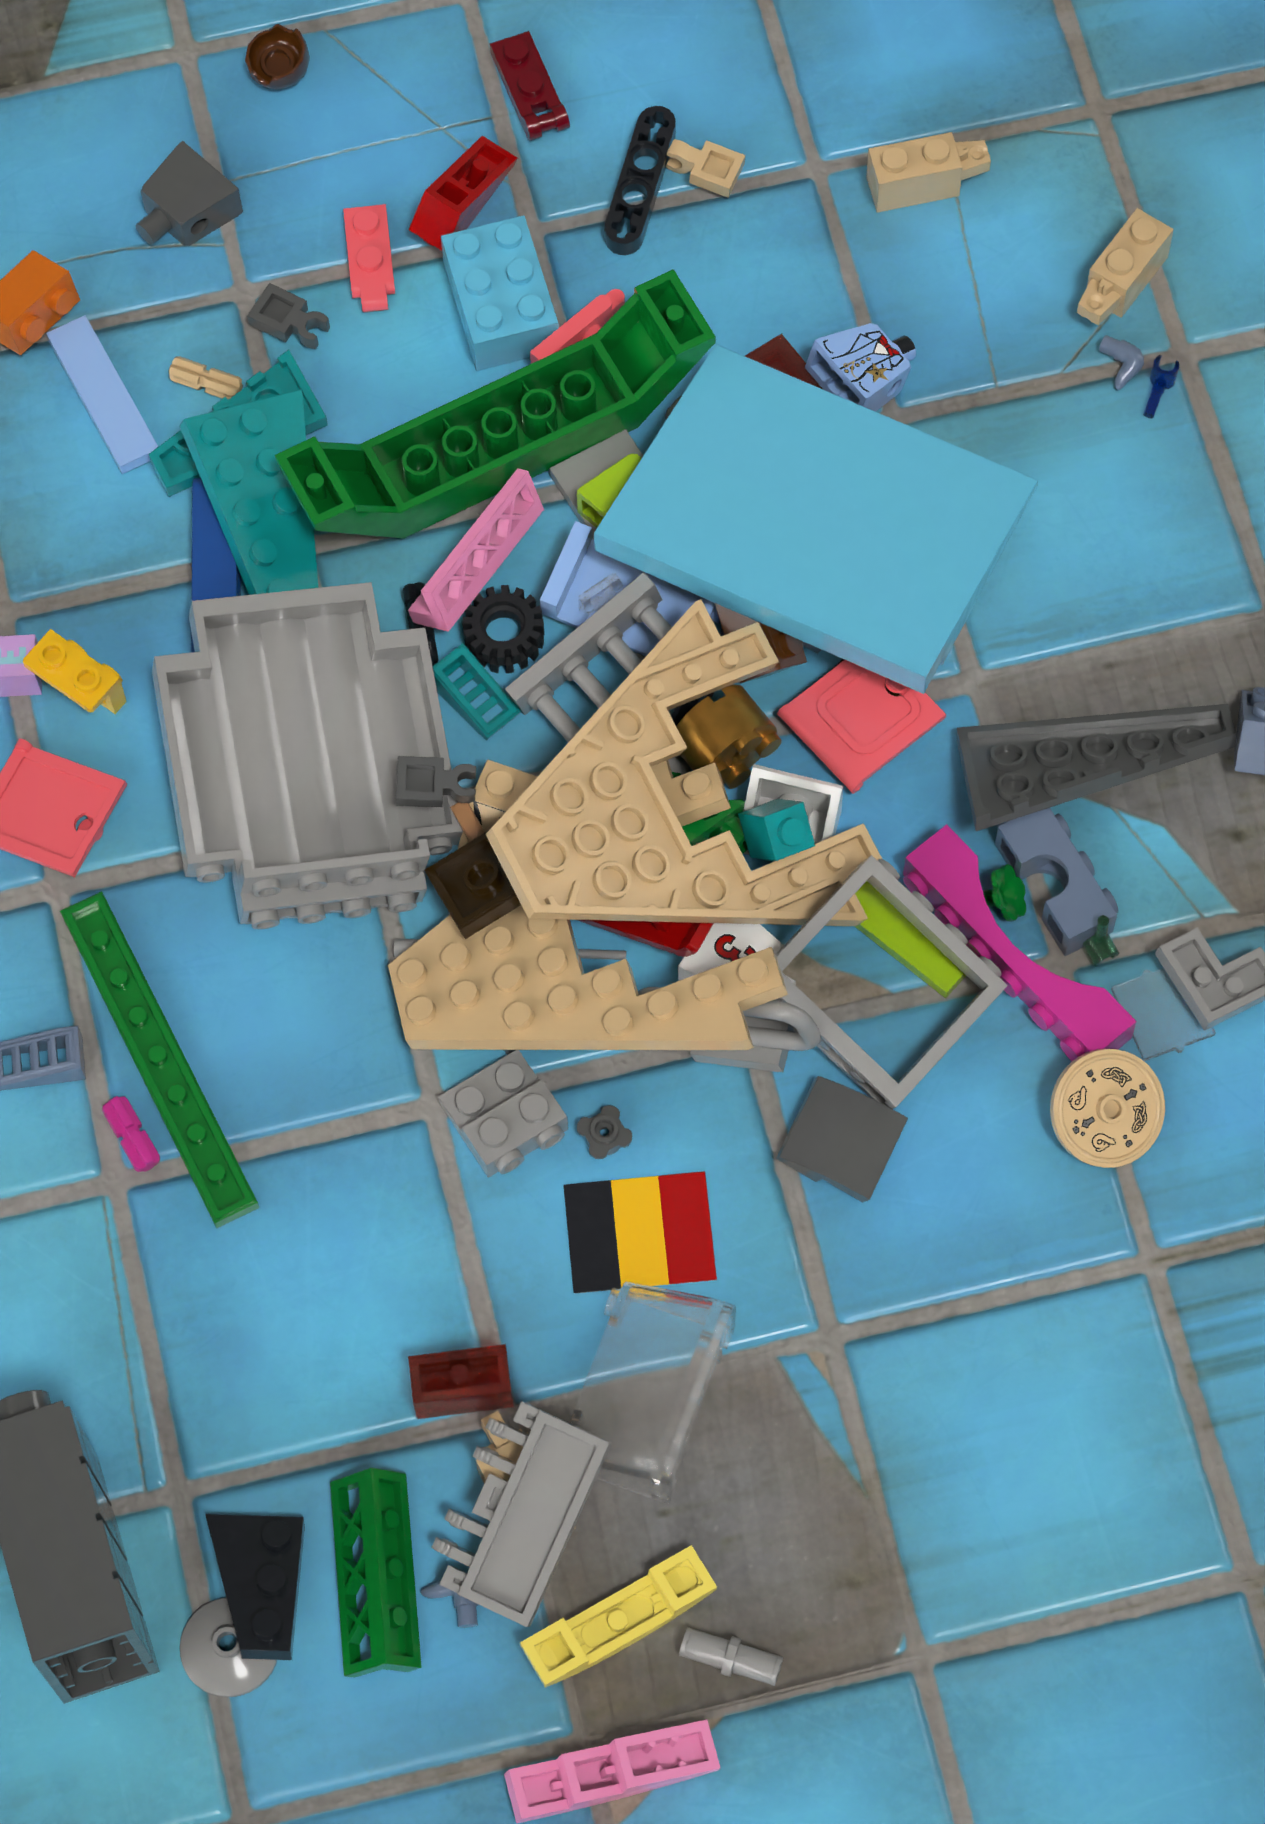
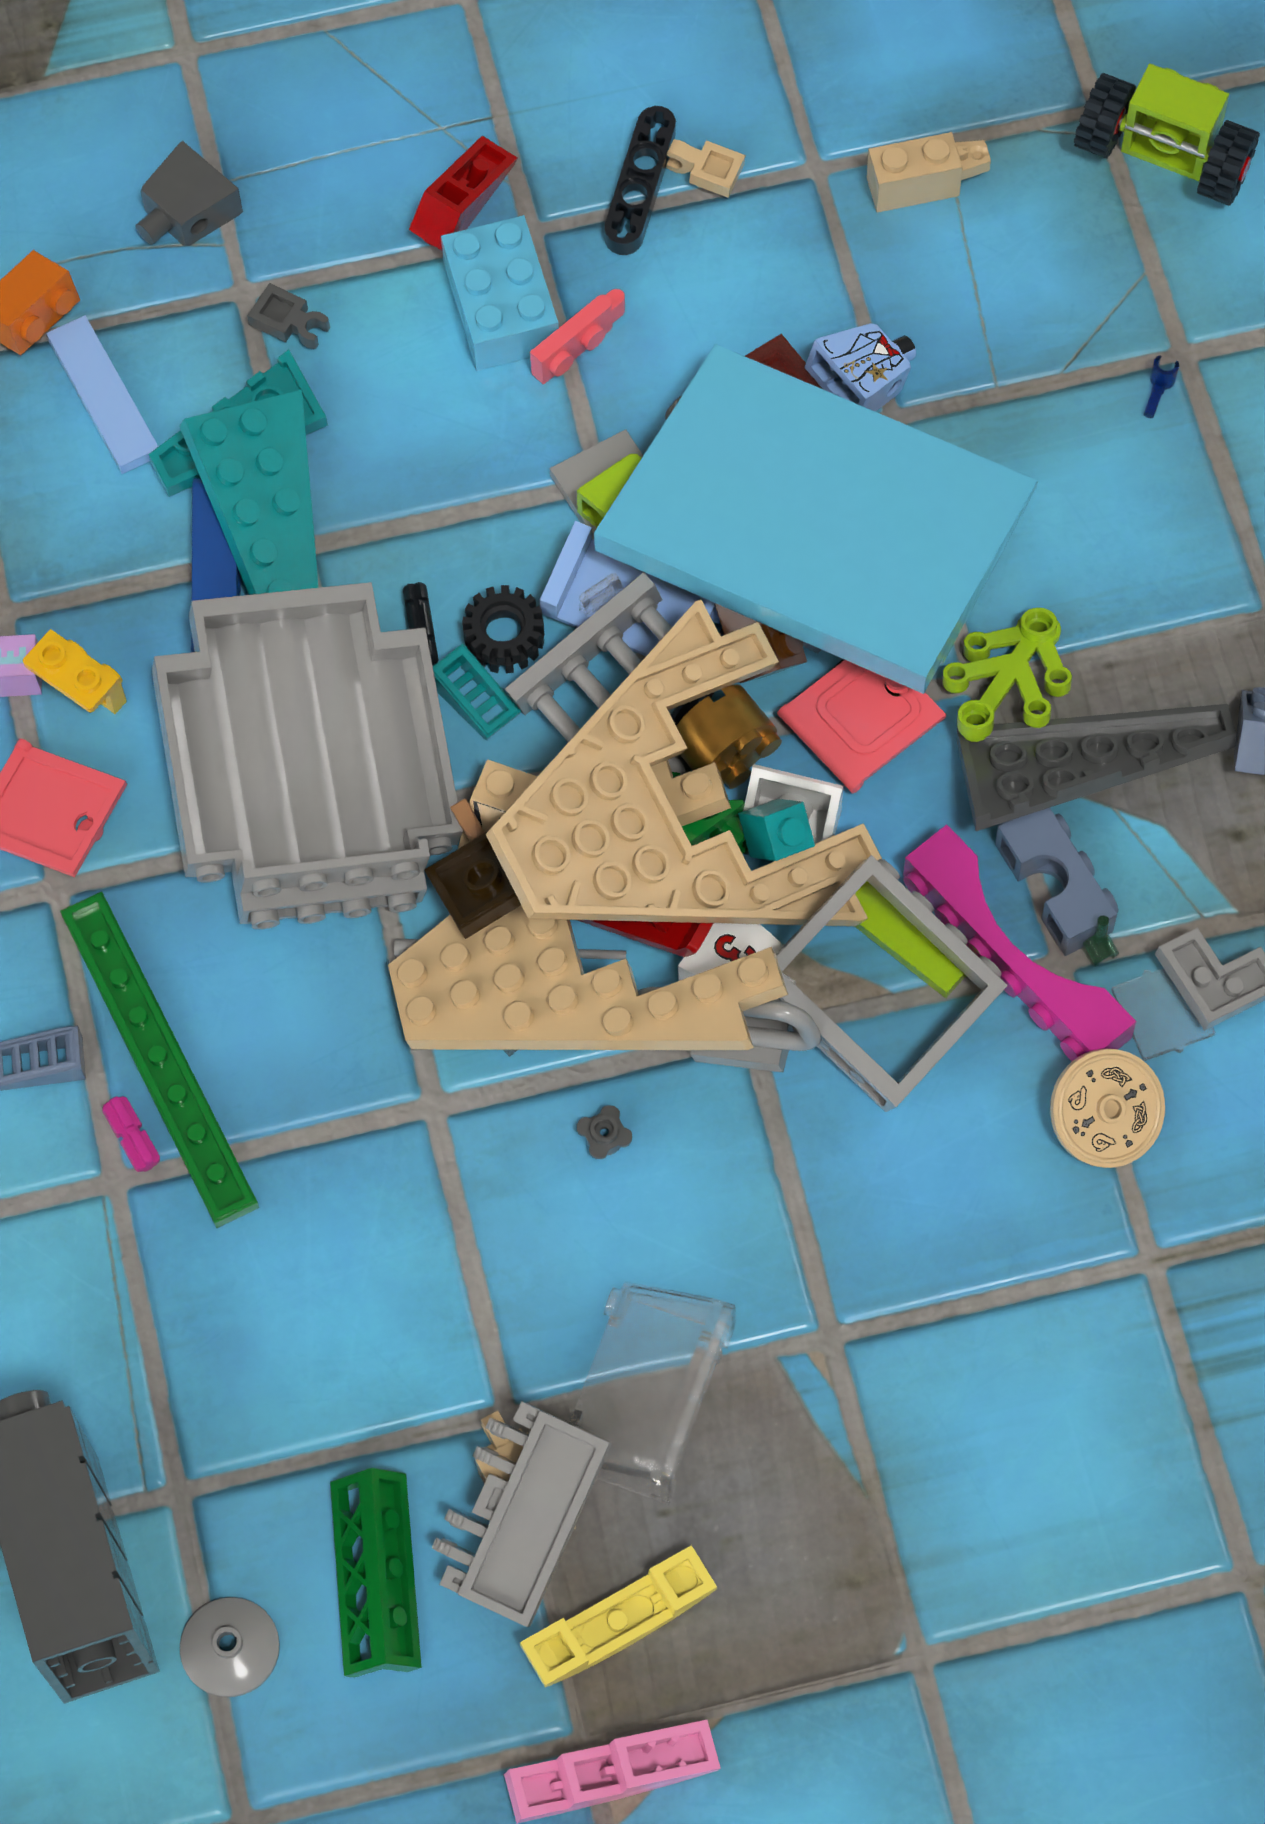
(196, 376): tan piece -> none
(261, 1579): black wing -> none
(277, 57): reddish brown hair -> none
(369, 256): coral hinge -> none
(424, 782): dark grey plate -> none
(460, 1381): clear red brick -> none
(465, 1608): sand blue animal -> none
(478, 554): bright pink fence -> none
(504, 1114): light grey plate -> none
(514, 423): green slope -> none
(528, 85): dark red plate -> none
(639, 1232): sticker -> none
(731, 1656): light grey pin -> none
(842, 1138): dark grey slope -> none
(1006, 893): green plant -> none
(1034, 632): none -> lime plant
(1125, 267): tan hinge -> none
(1127, 354): sand blue animal -> none
(1172, 126): none -> brick

